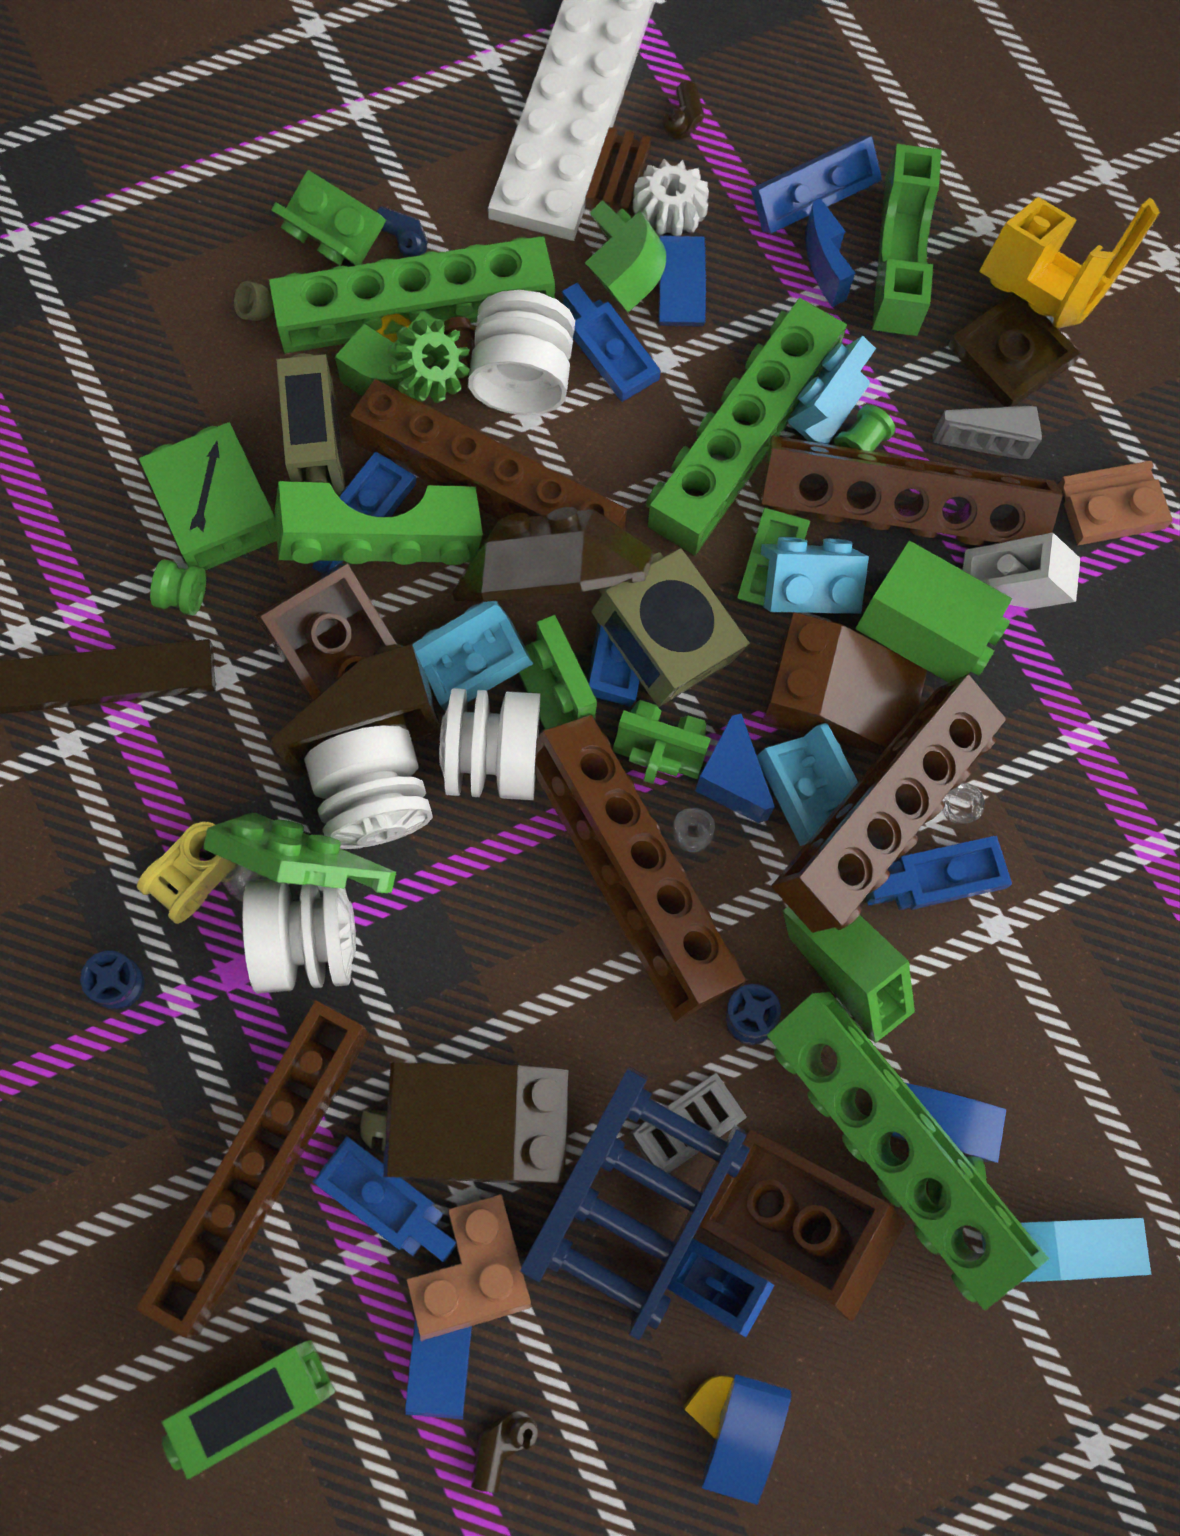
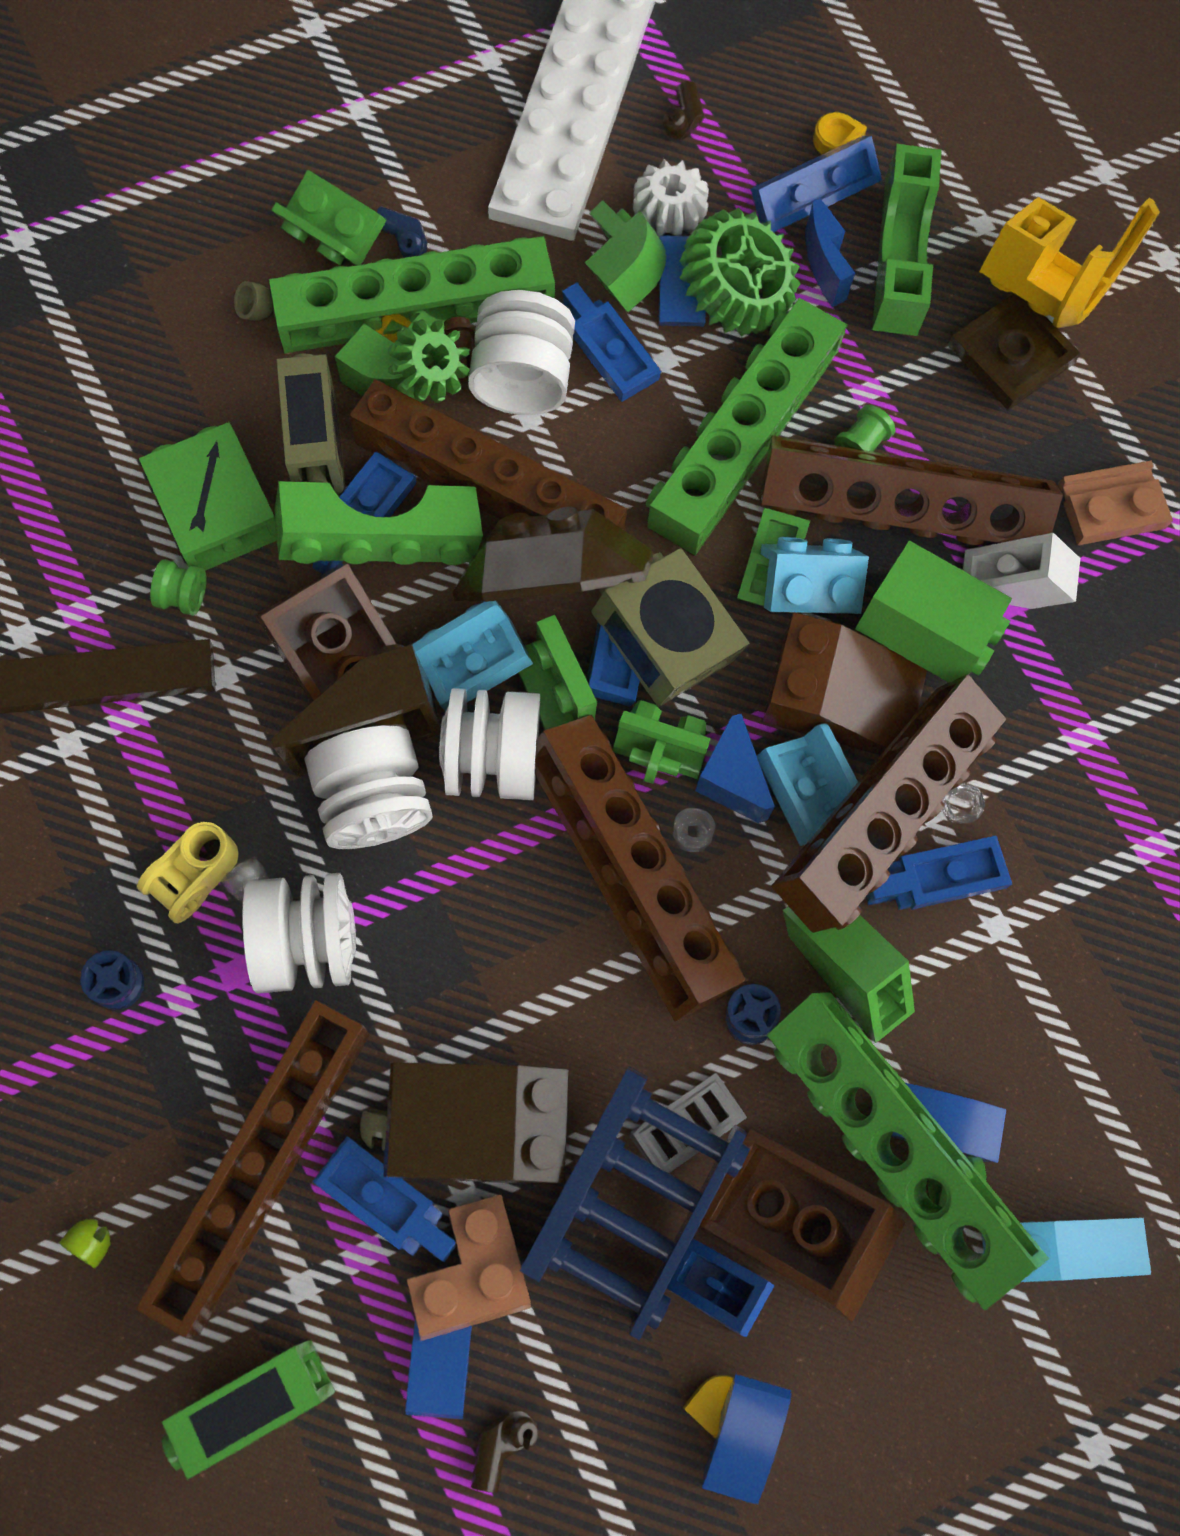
(86, 1242): none -> lime hinge
(289, 856): bright green wing -> none
(625, 144): reddish brown tile -> none
(749, 261): none -> bright green gear
(832, 394): medium azure bracket -> none
(836, 130): none -> yellow tile
(996, 431): light grey slope -> none

